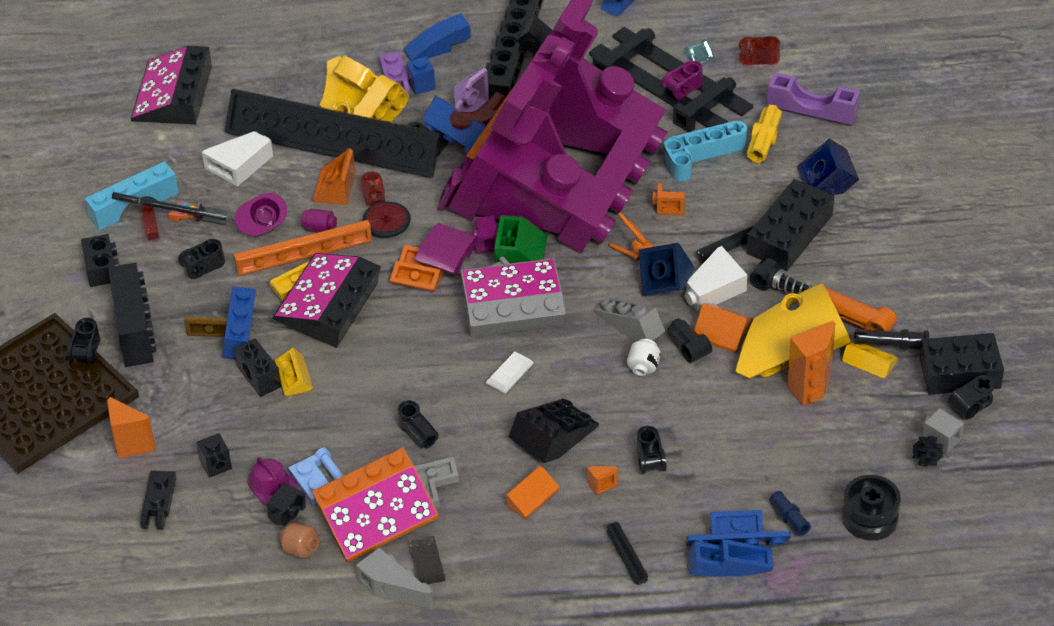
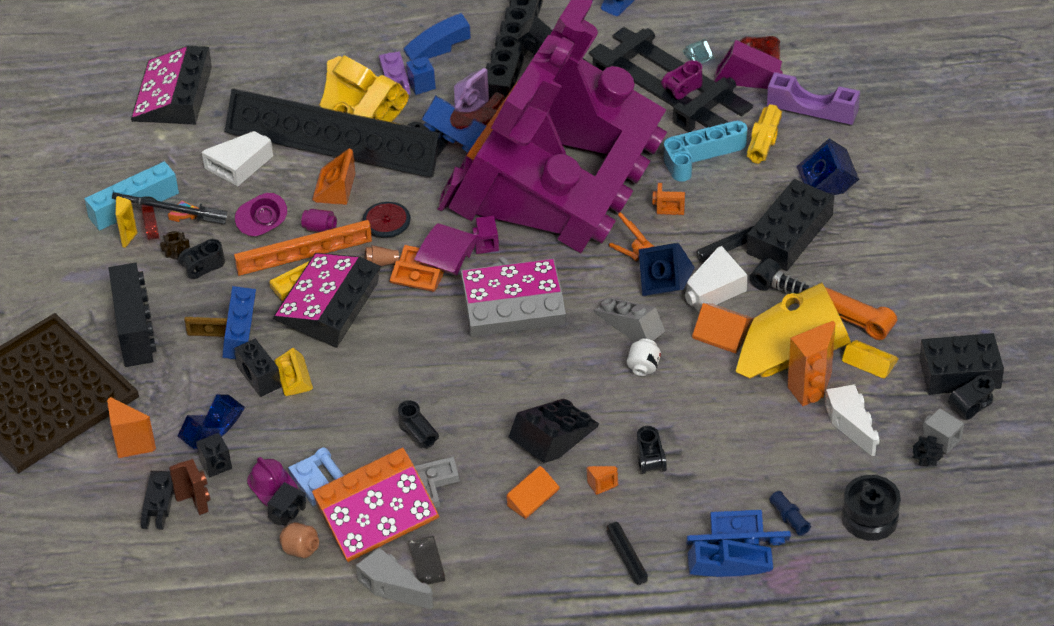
(84, 341): black piece -> none
(98, 257): black brick -> none
(125, 220): none -> yellow slope
(174, 244): none -> dark brown gear
(190, 483): none -> copper bracket
(219, 419): none -> clear blue brick
(369, 190): clear red beam -> none
(381, 256): none -> nougat cone
(509, 372): white tile -> none
(519, 240): green slope -> none
(691, 344): black piece -> none
(748, 66): none -> magenta slope
(849, 416): none -> white slope
(902, 339): black pin -> none

